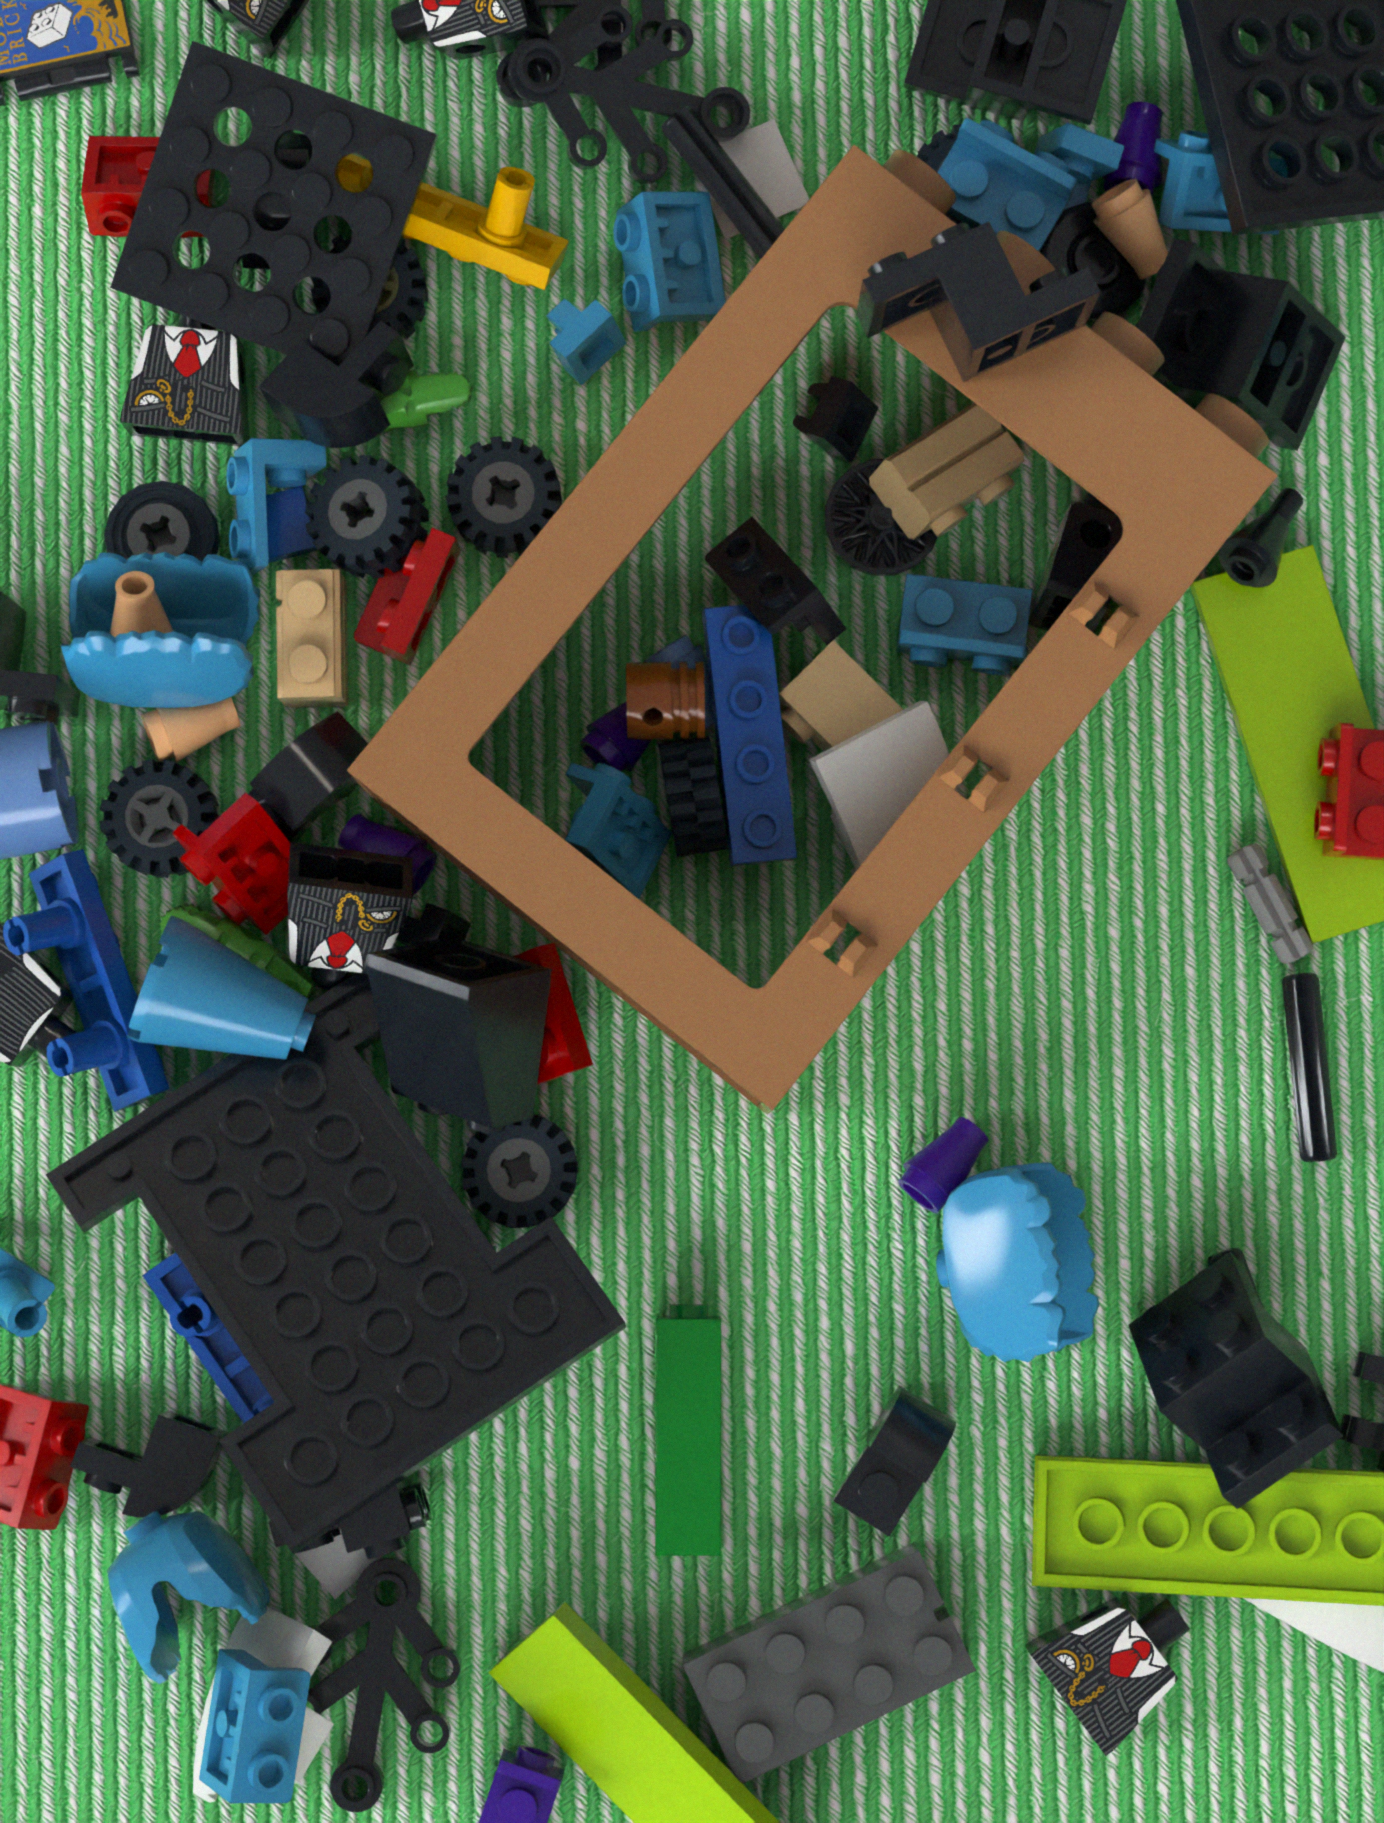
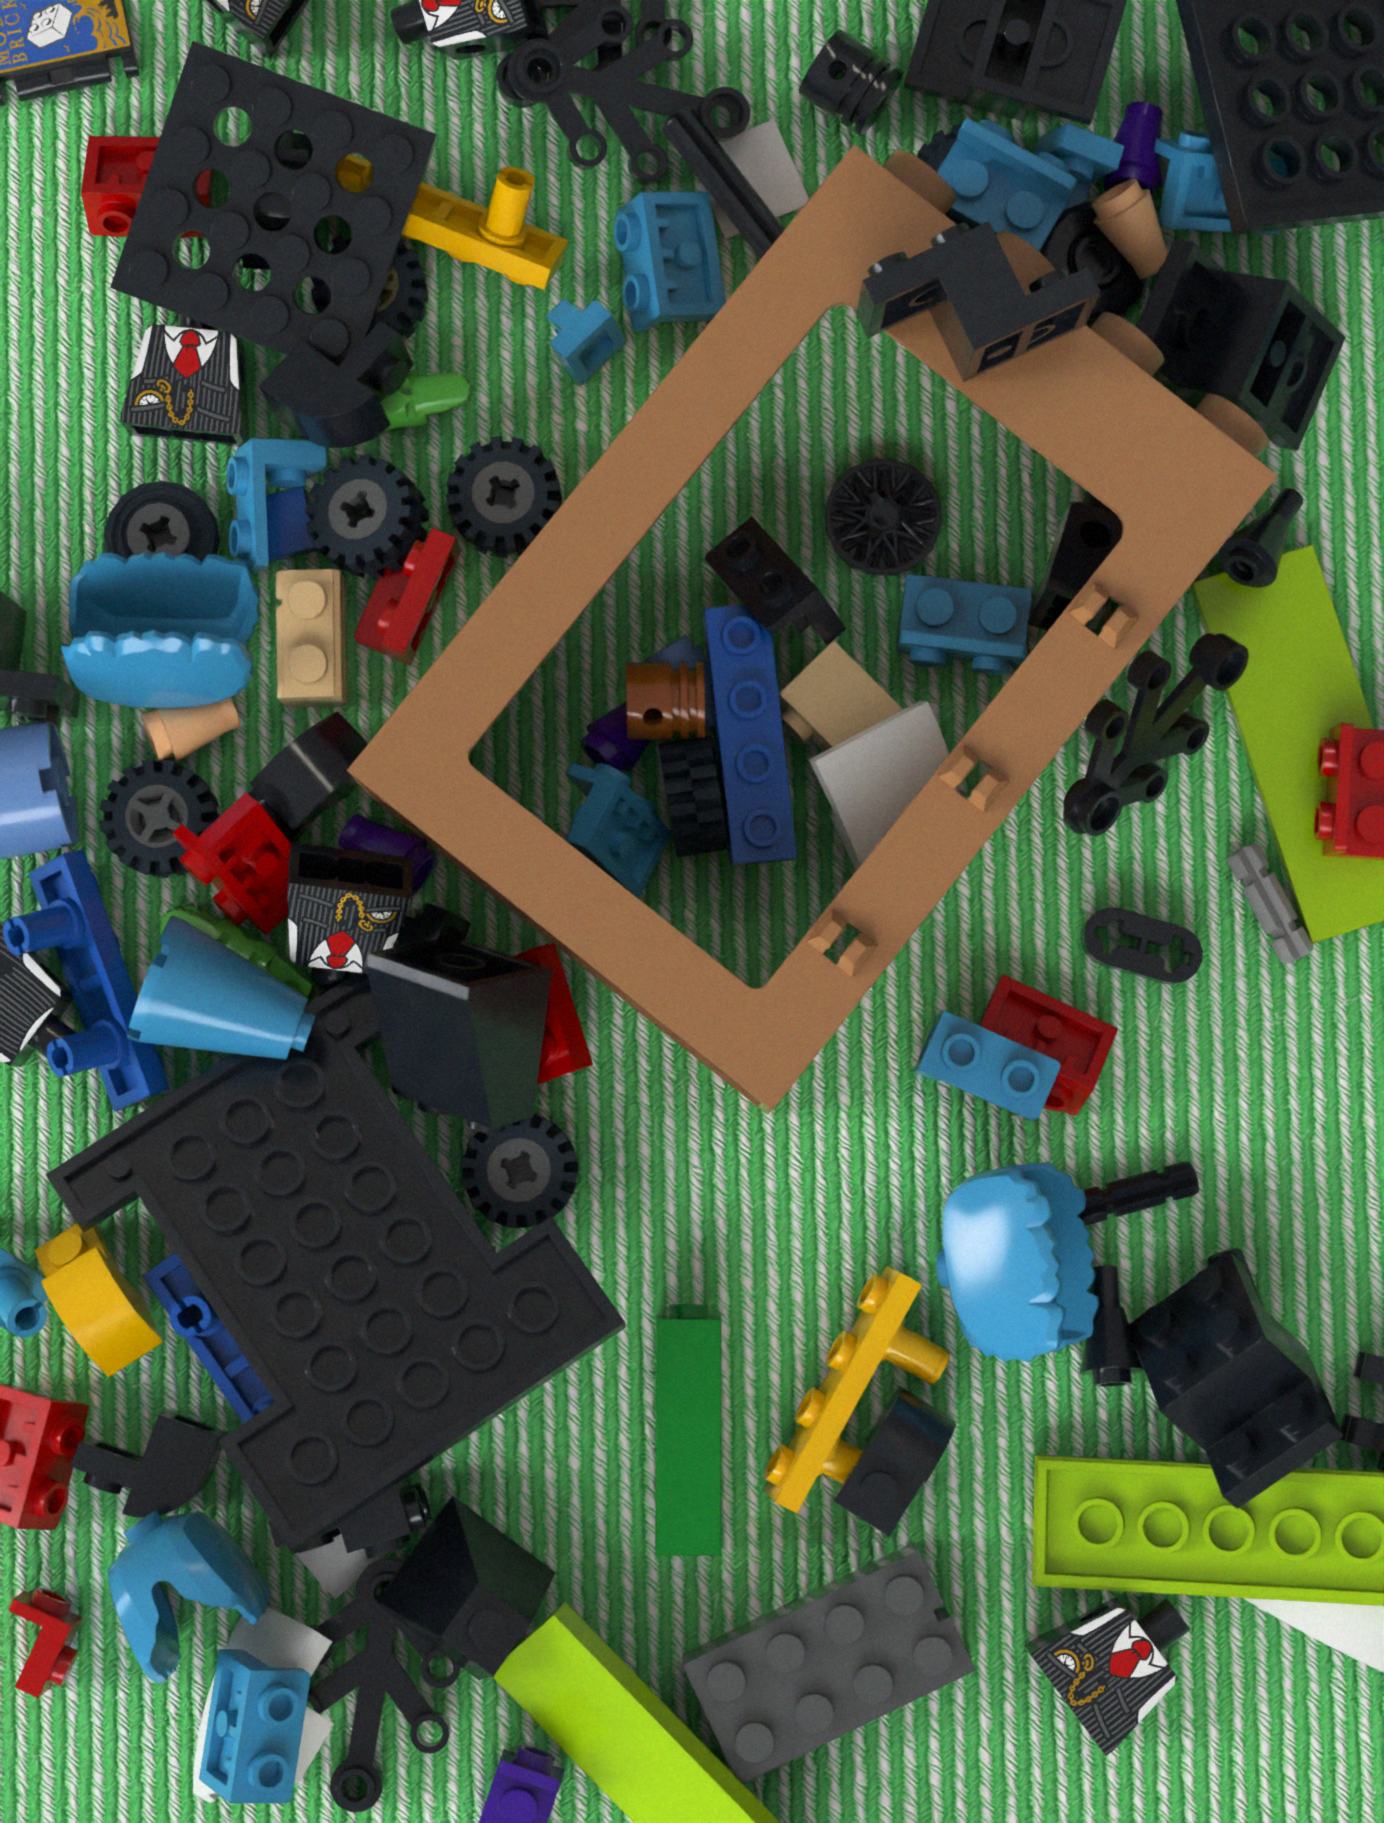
(51, 1654): none -> red bracket
(96, 1299): none -> yellow brick
(138, 606): light nougat cone -> none
(467, 1589): none -> black slope
(839, 418): black tile -> none
(853, 1360): none -> yellow plate
(861, 93): none -> black piece
(943, 1164): dark purple cone -> none
(946, 471): tan brick -> none
(987, 1065): none -> dark azure bracket
(1055, 1031): none -> red bracket
(1097, 799): none -> black plant
(1111, 1350): none -> black cone
(1136, 960): none -> black beam
(1140, 1192): none -> black axle
(1309, 1067): black axle -> none

